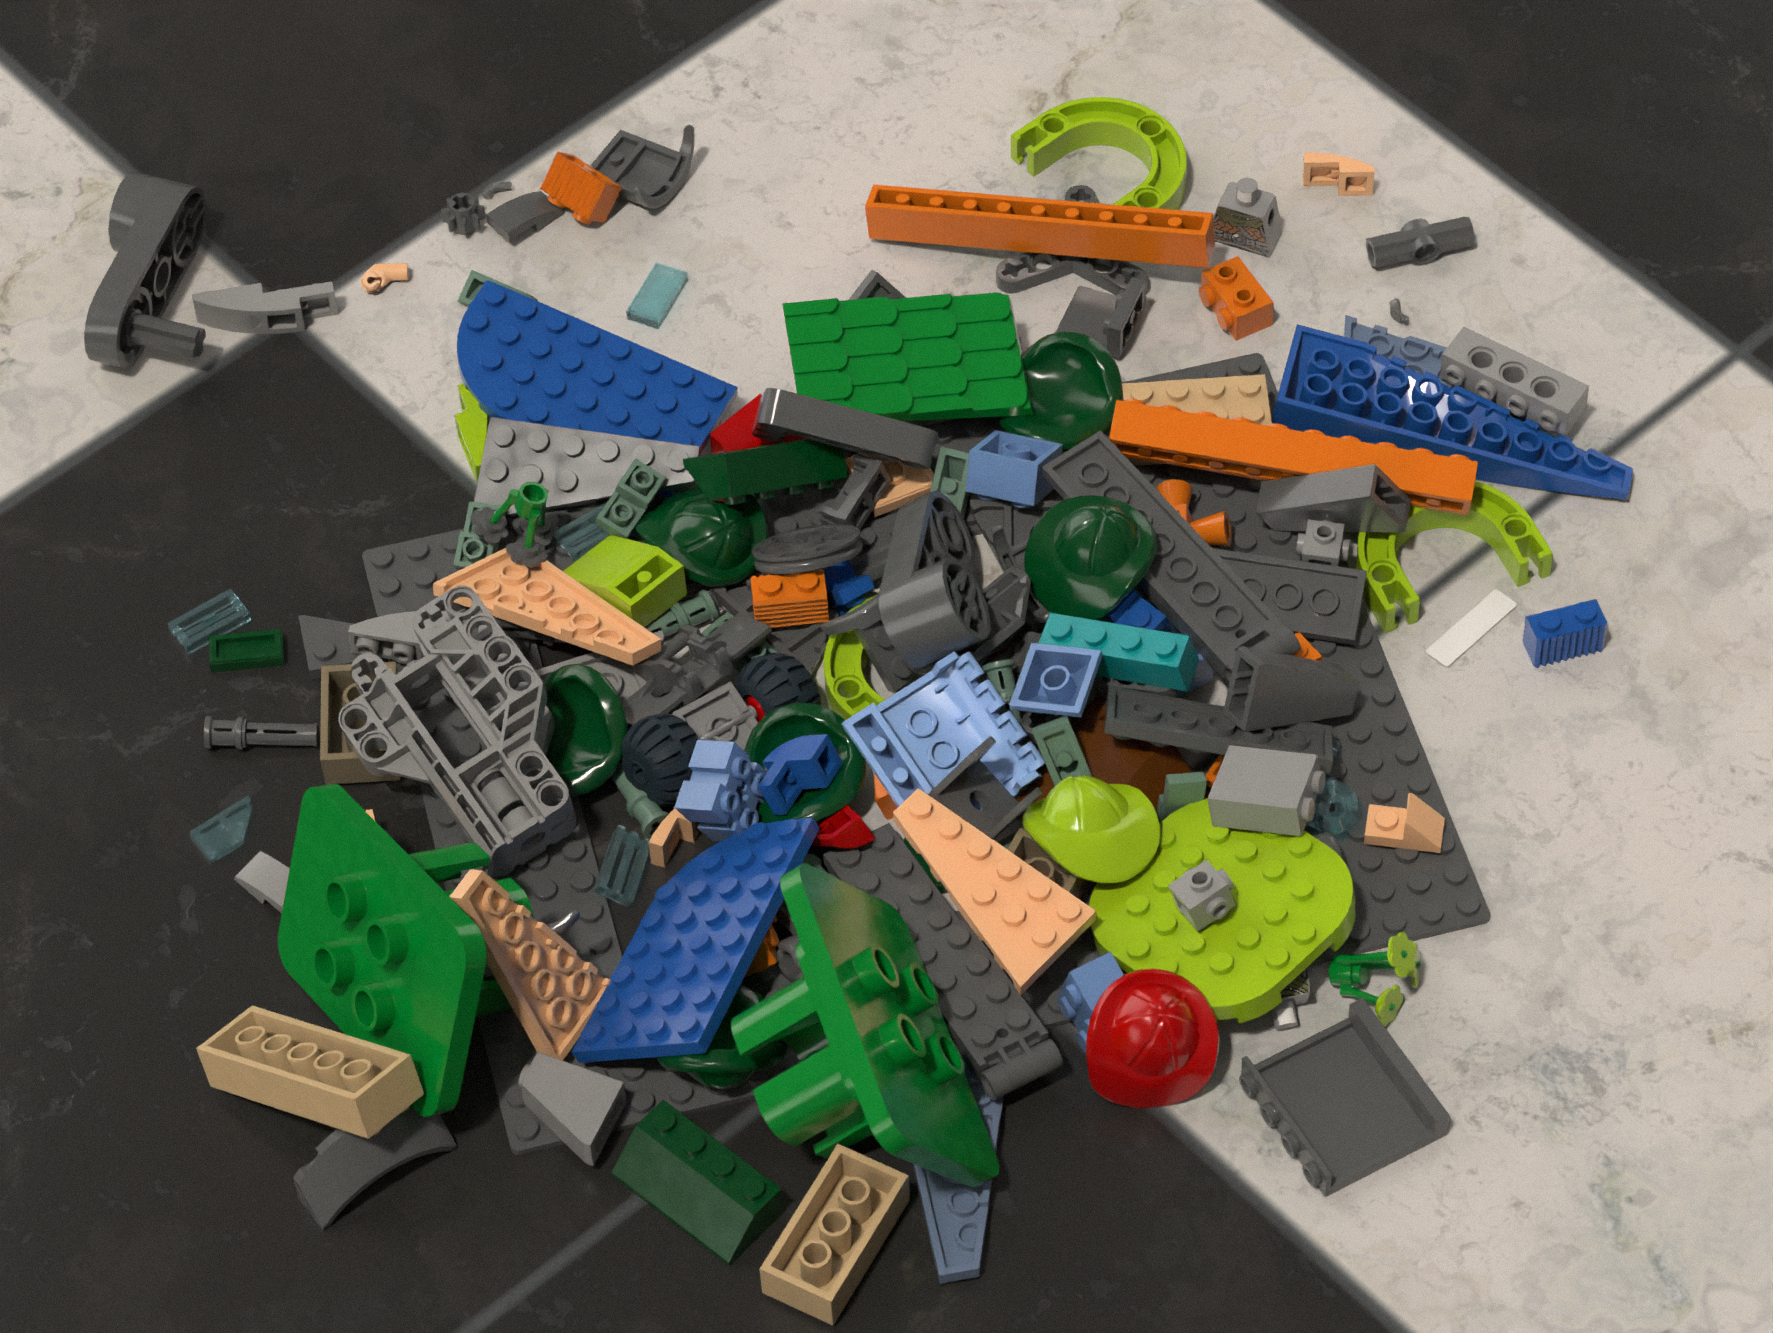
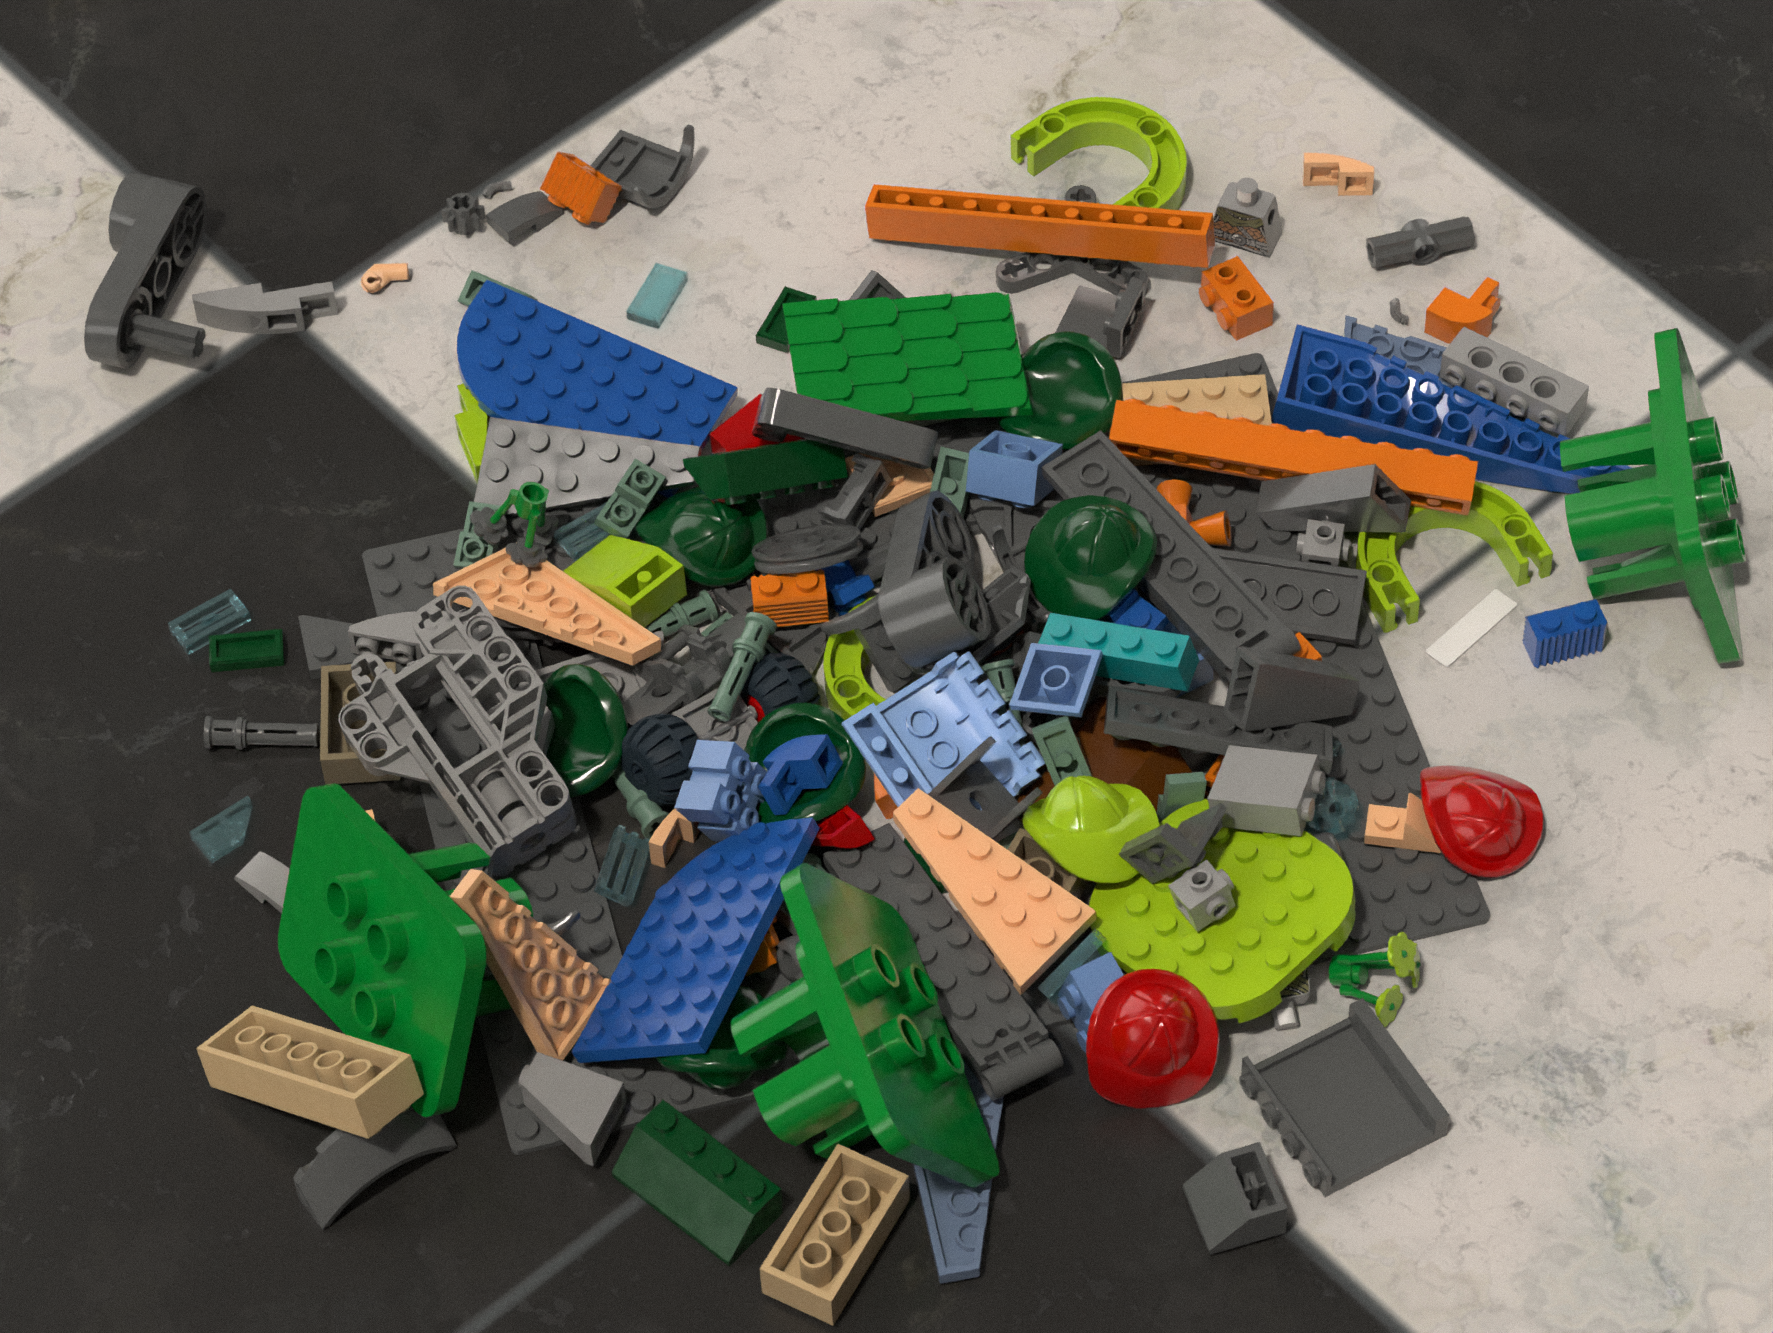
(747, 651): none -> sand green pin
(773, 330): none -> dark green tile
(1073, 961): none -> clear light blue tile
(1169, 850): none -> dark grey bracket
(1236, 1199): none -> dark grey slope
(1453, 311): none -> orange brick
(1481, 819): none -> red piece
(1669, 502): none -> green piece

